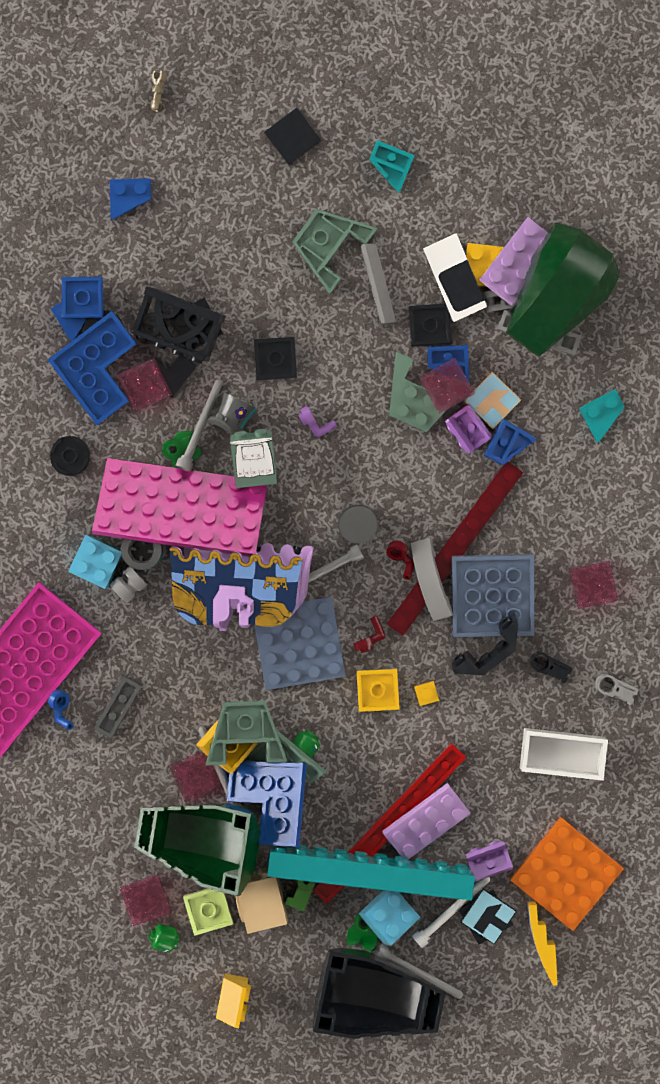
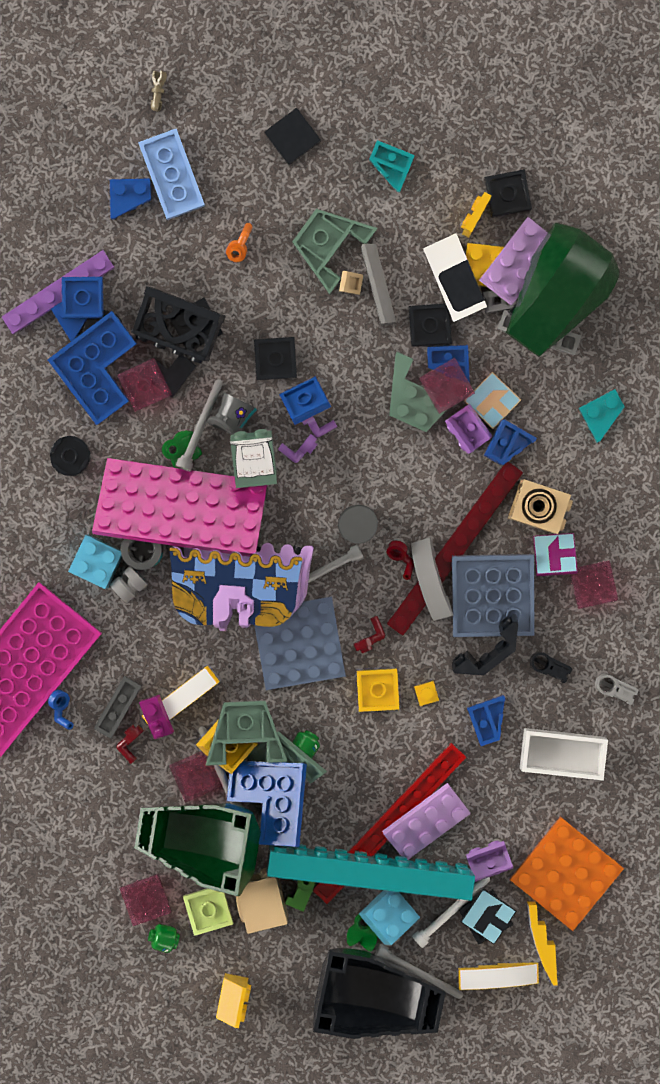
(52, 295): none -> medium lavender plate
(132, 733): none -> dark red plate
(156, 716): none -> magenta plate
(171, 174): none -> light blue plate
(189, 692): none -> white slope
(239, 245): none -> orange plate
(305, 400): none -> blue tile
(308, 446): none -> medium lavender plate
(351, 282): none -> tan plate
(478, 207): none -> yellow plate
(487, 719): none -> blue wing
(498, 976): none -> white slope
(508, 193): none -> black tile
(552, 511): none -> tan brick
(555, 554): none -> tile

